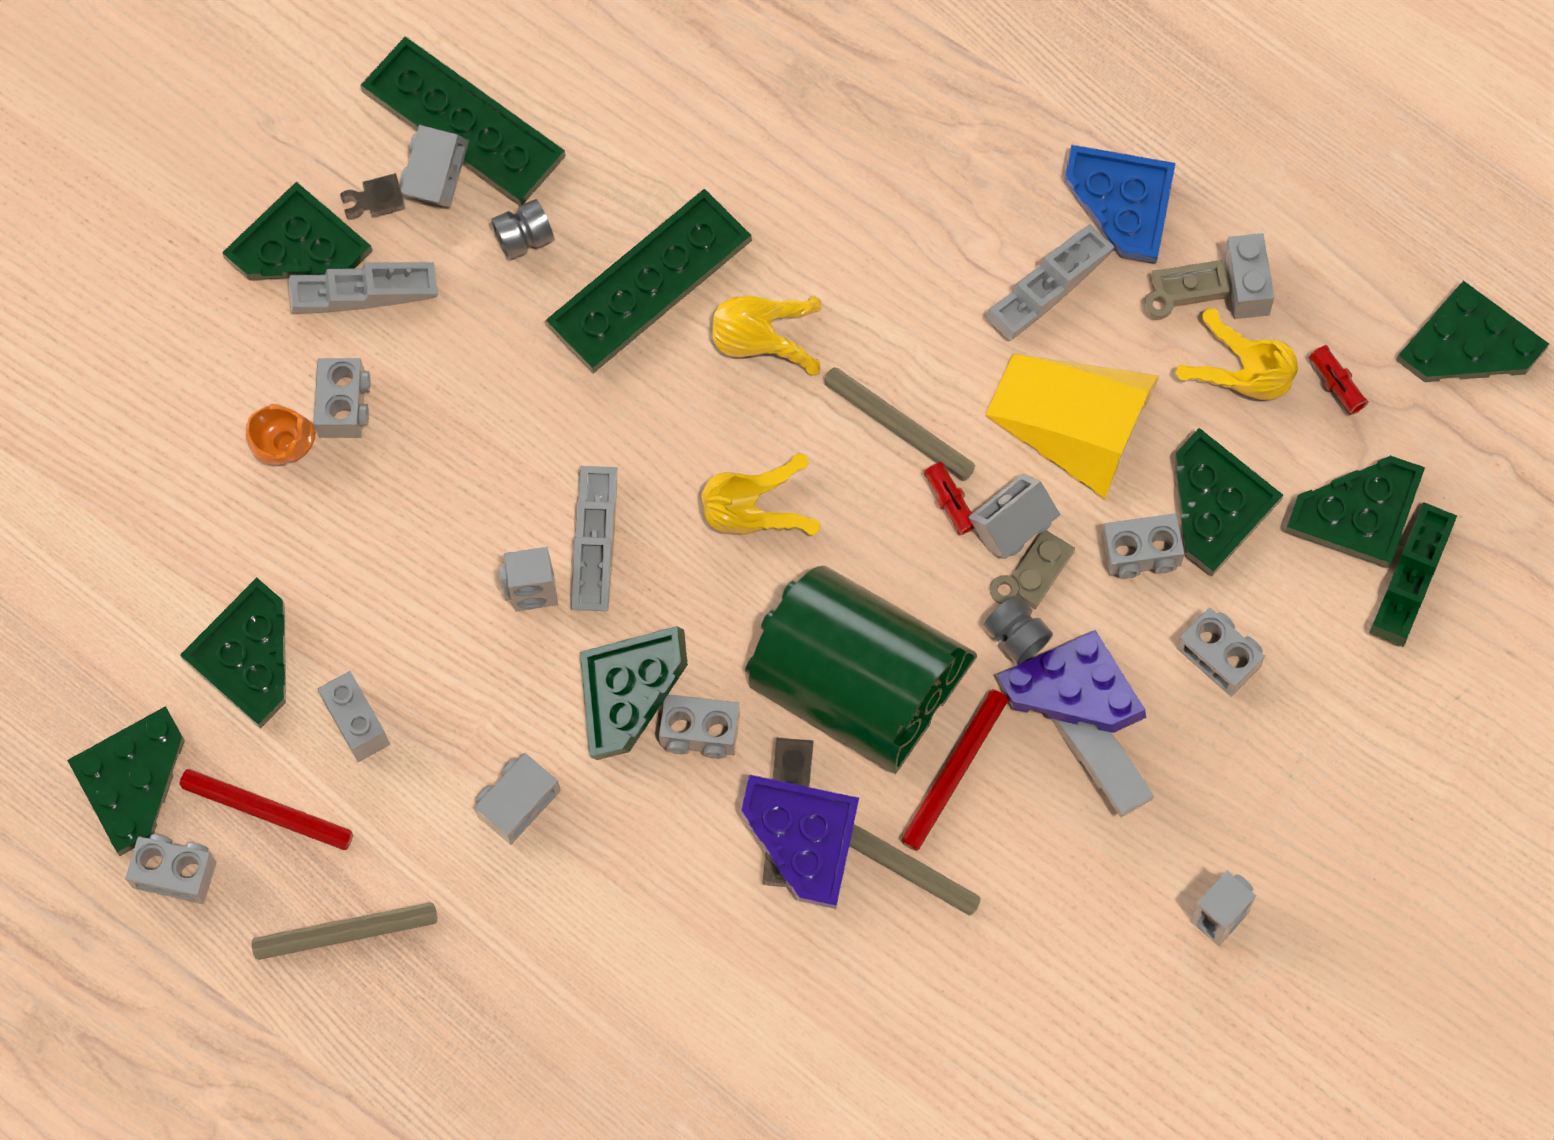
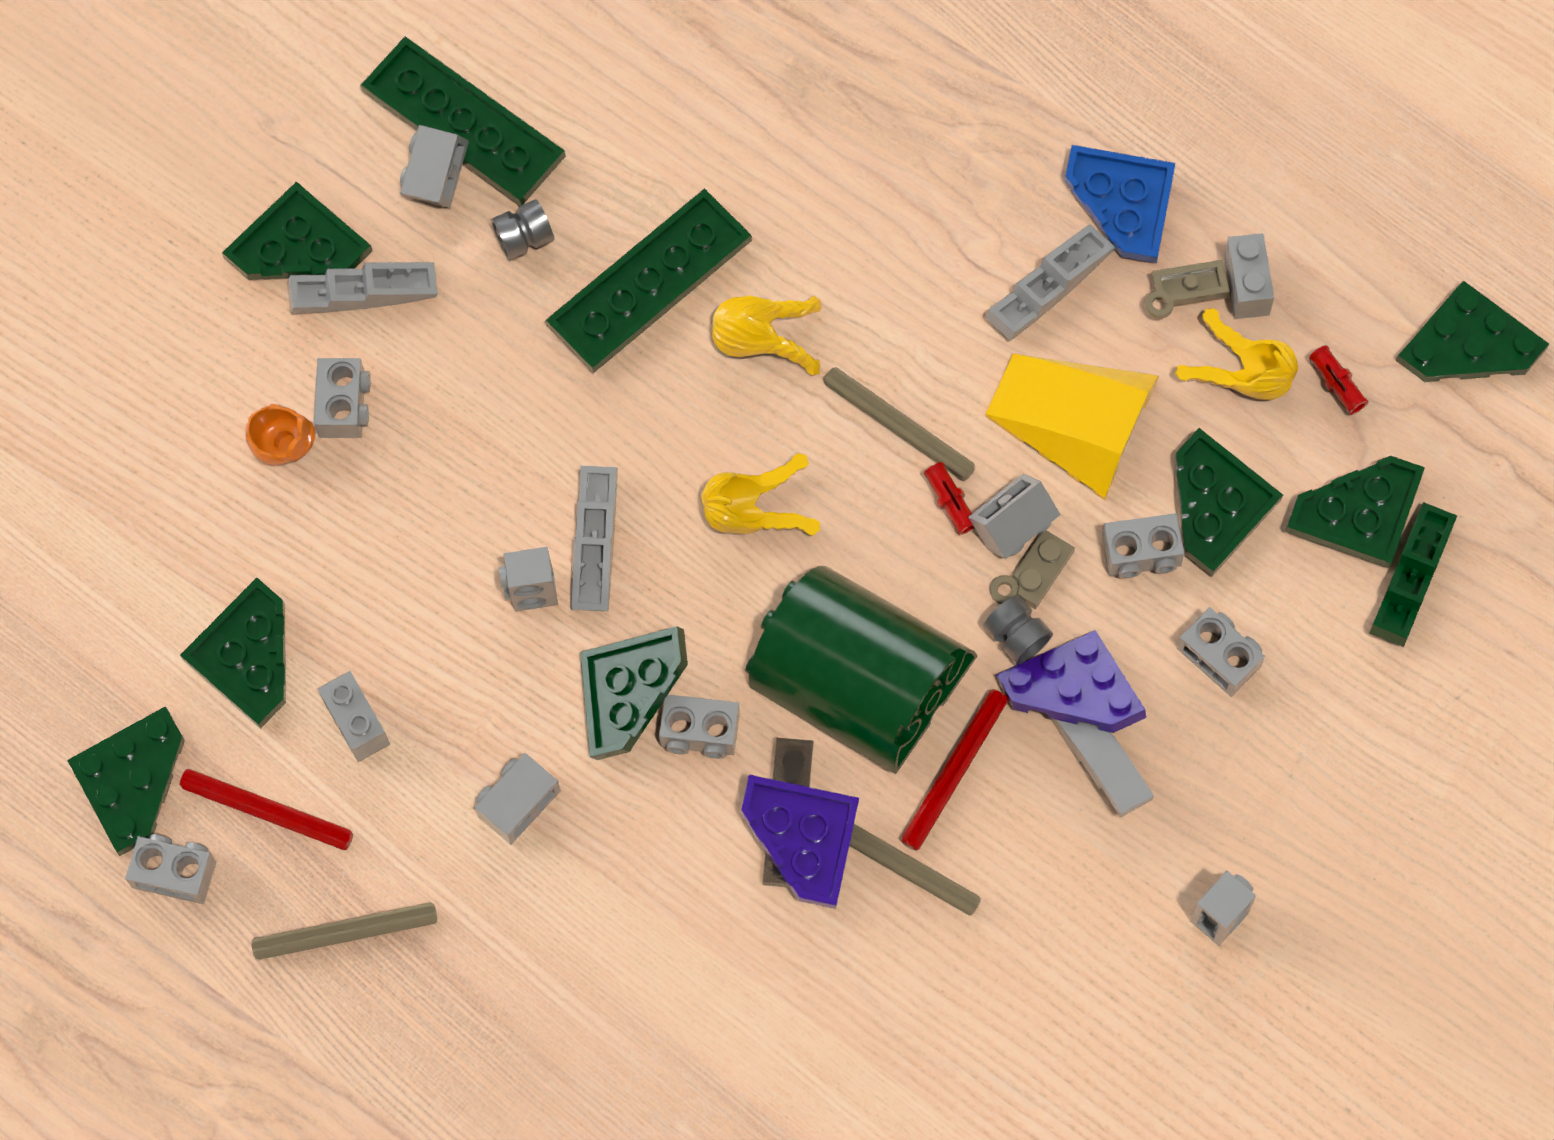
(379, 196): clear smoke plate -> none

